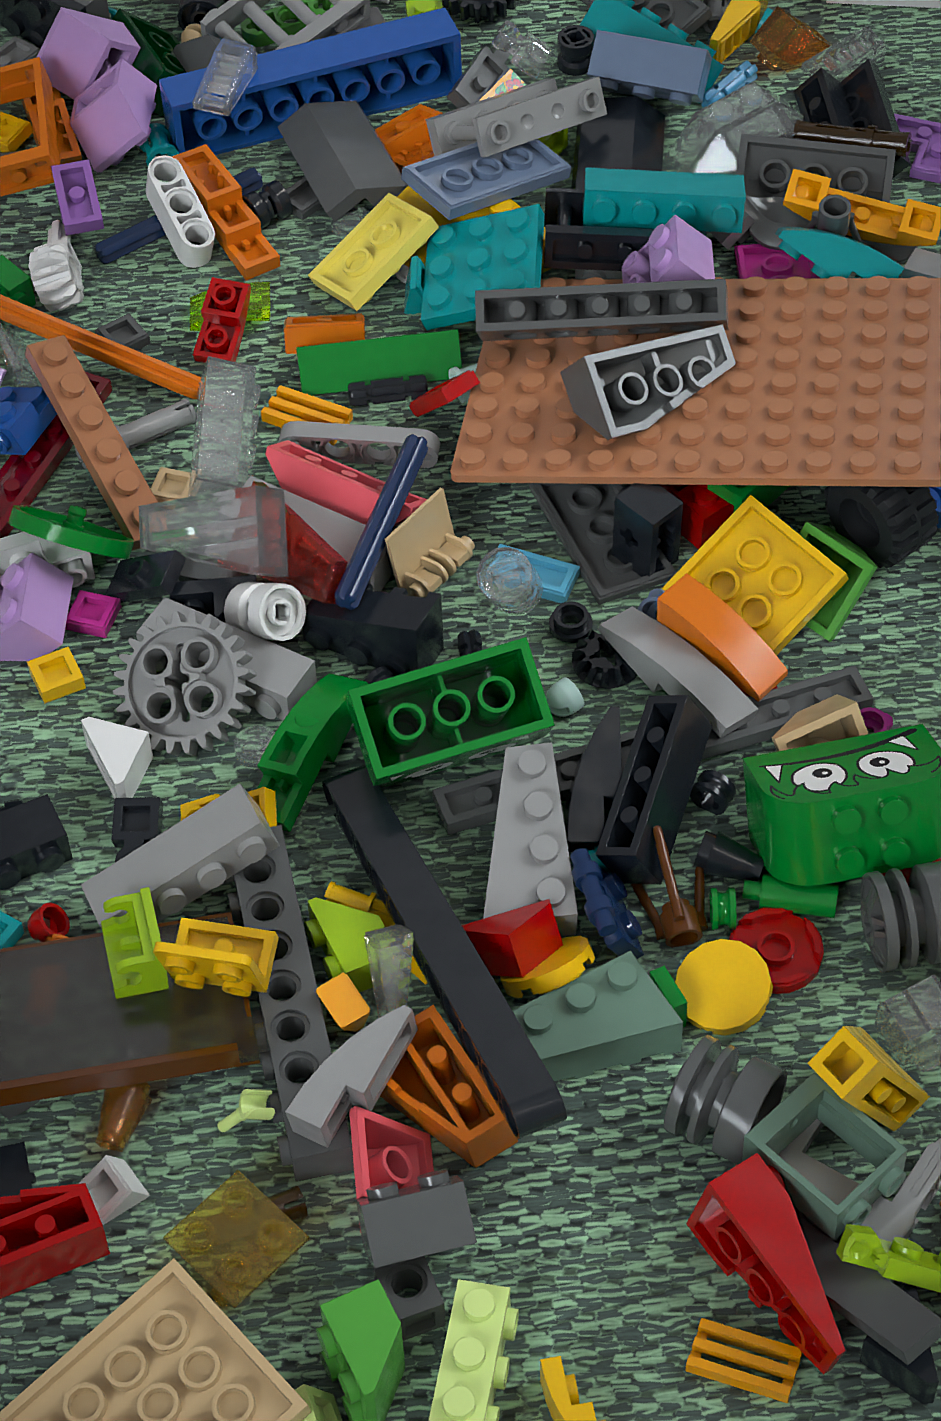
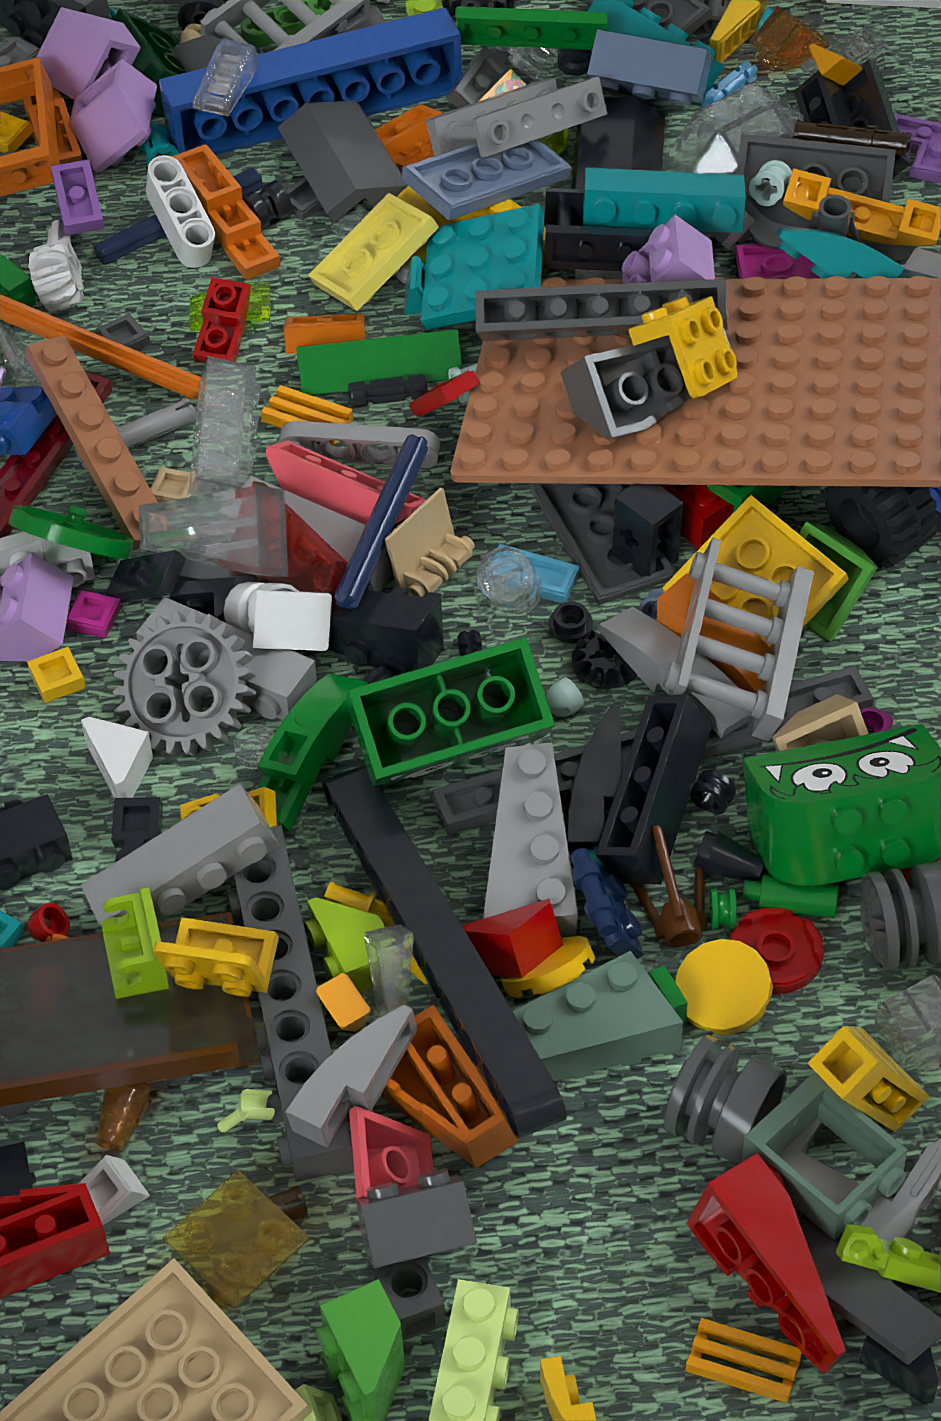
(292, 620): none -> white sticker
(529, 27): none -> green panel
(696, 341): none -> yellow bracket
(763, 190): none -> light aqua bush
(781, 631): none -> light grey fence
(833, 65): none -> light orange slope

